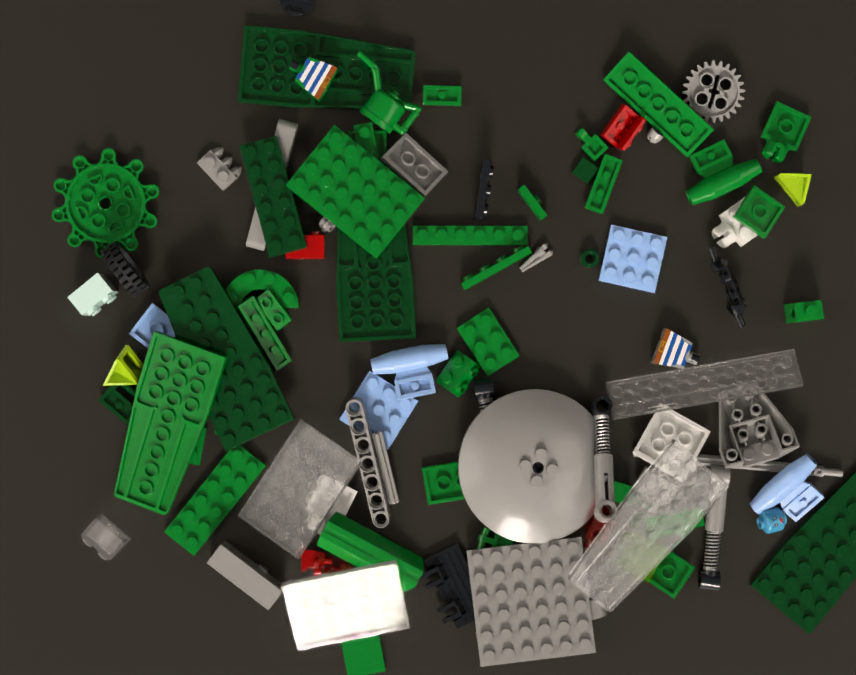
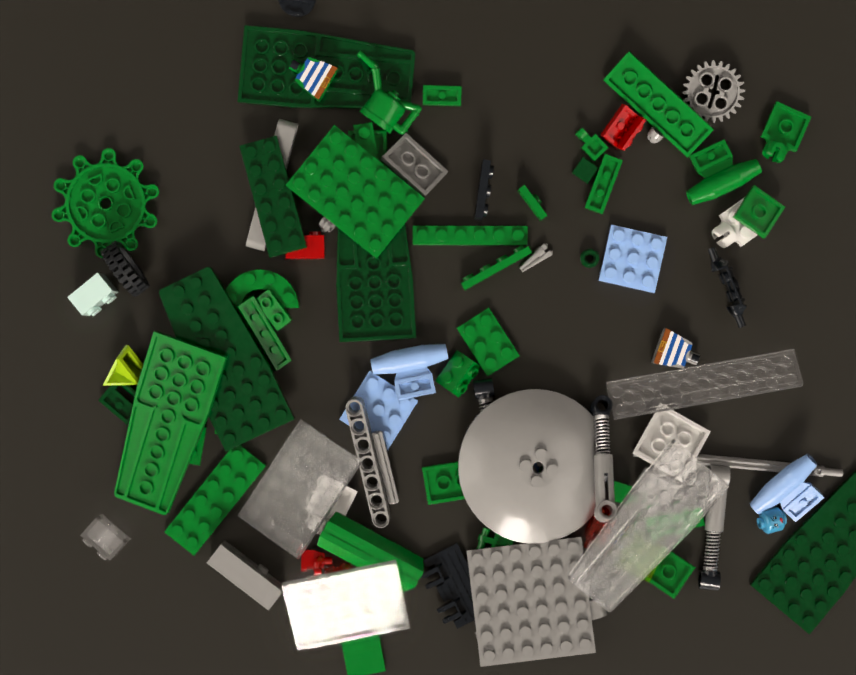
(152, 320): light blue plate -> none
(219, 169): light grey plate -> none
(753, 432): light grey wedge -> none
(795, 186): lime slope -> none
(803, 311): green torso -> none

